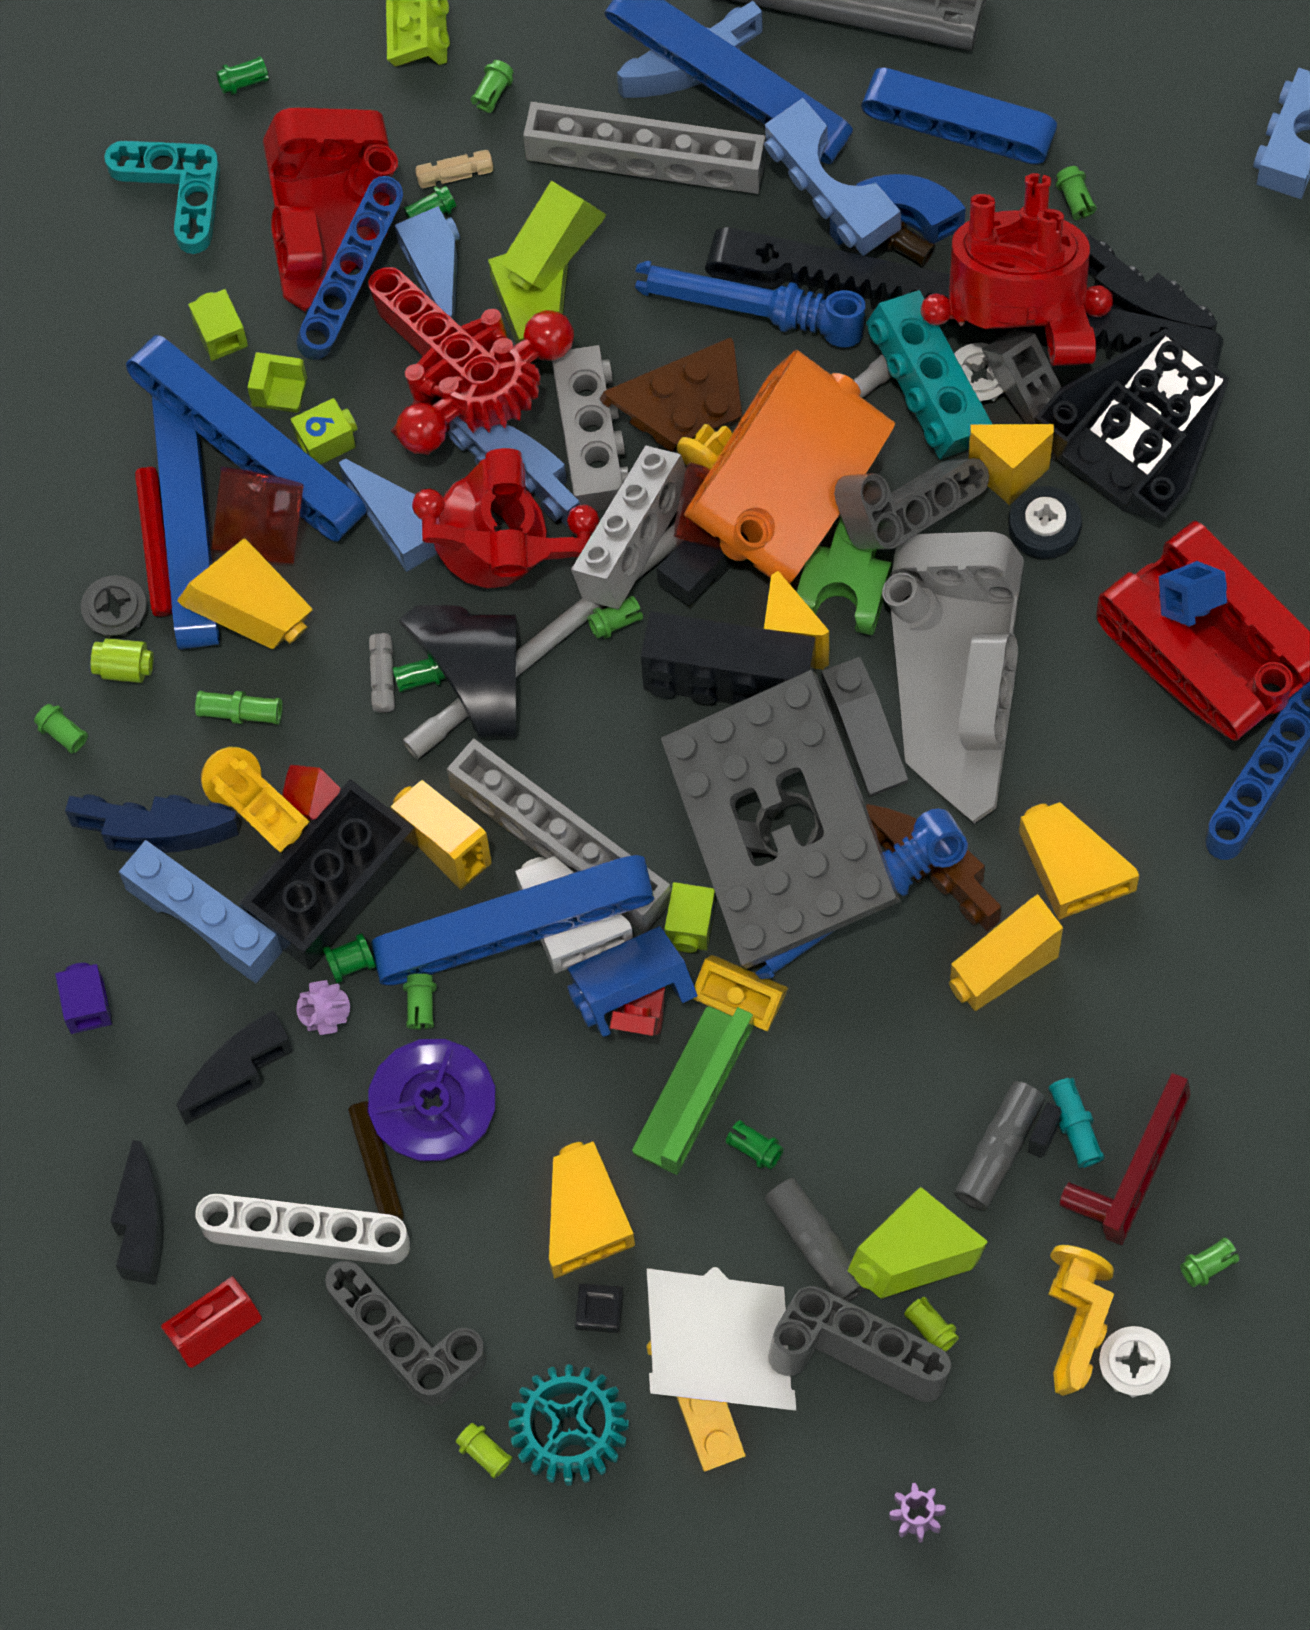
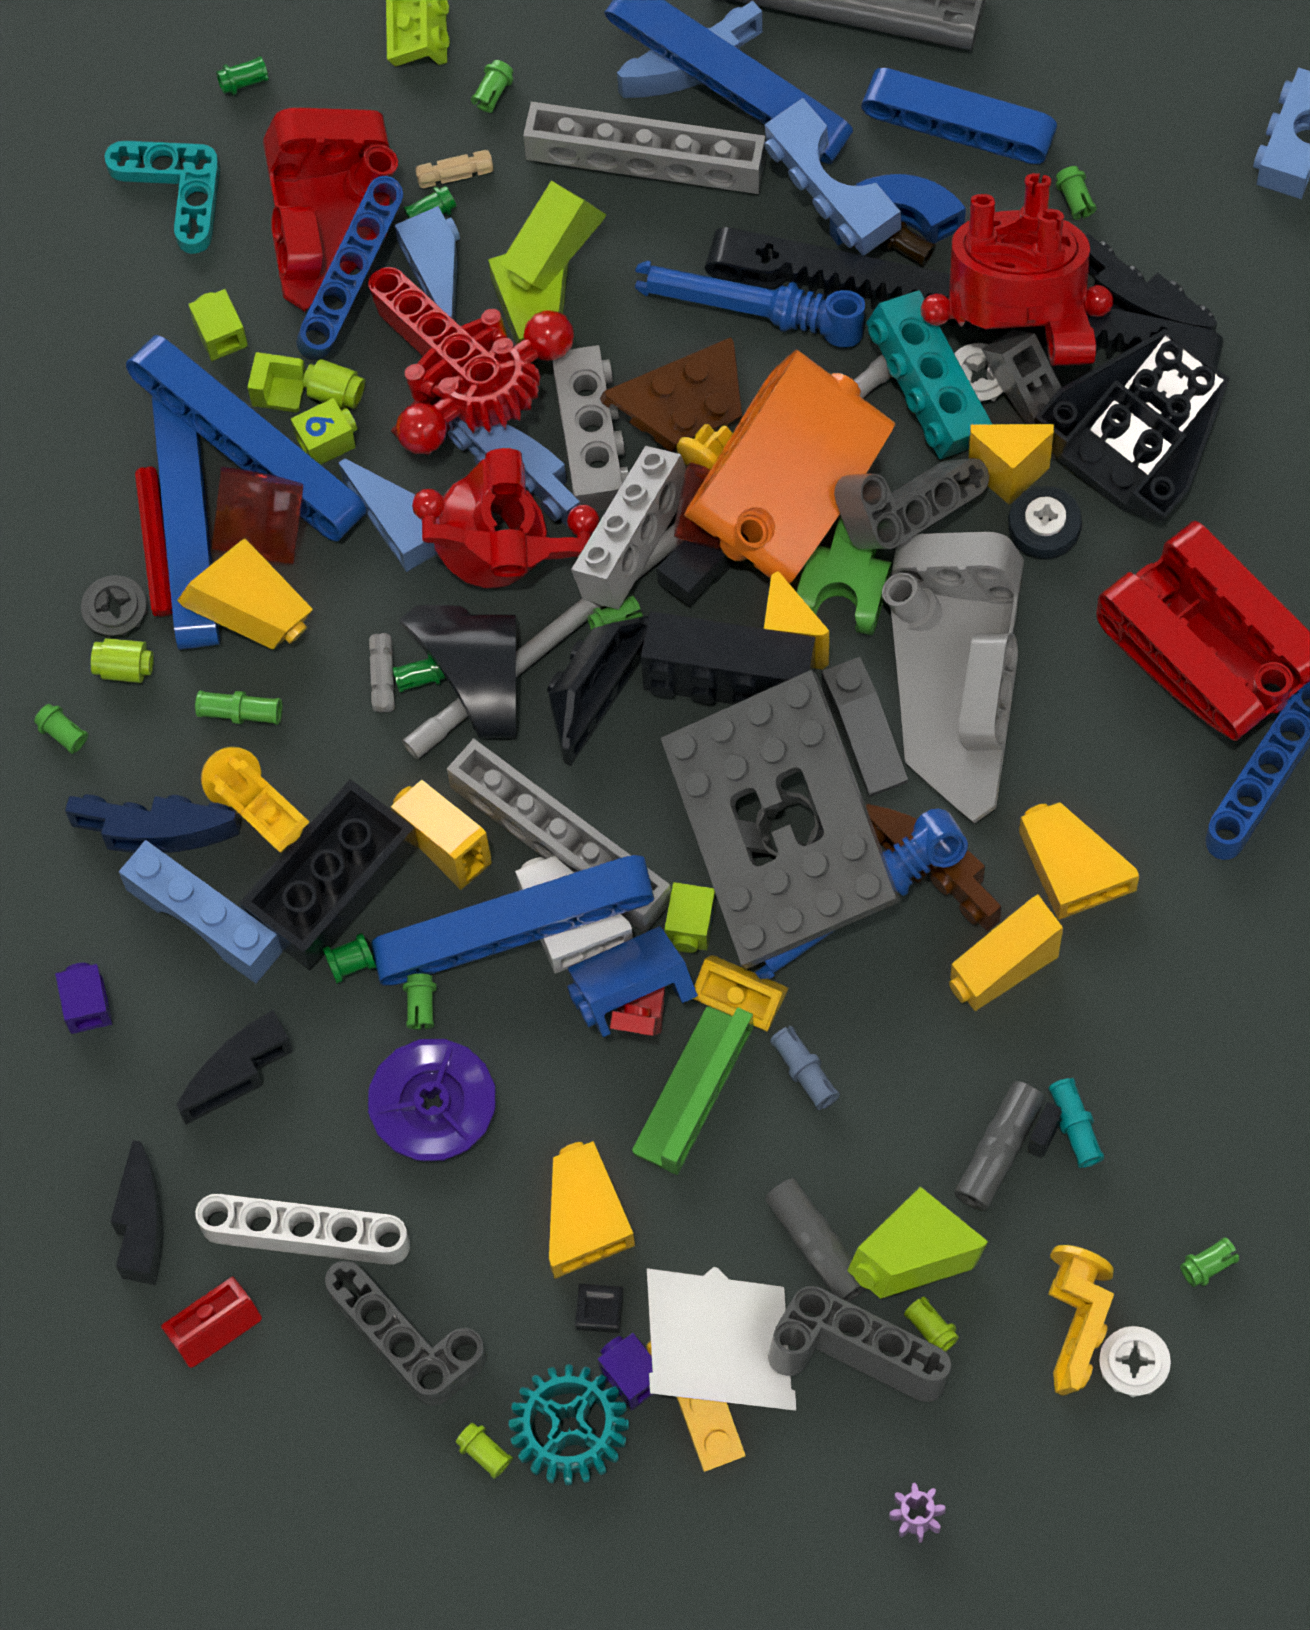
(309, 790): red slope -> none
(323, 1007): lavender gear -> none
(334, 381): none -> lime brick
(375, 1161): dark brown axle -> none
(593, 681): none -> black wedge
(628, 1368): none -> dark purple brick
(756, 1146): green pin -> none
(804, 1068): none -> sand blue pin
(1121, 1211): dark red piece -> none
(1191, 592): blue brick -> none

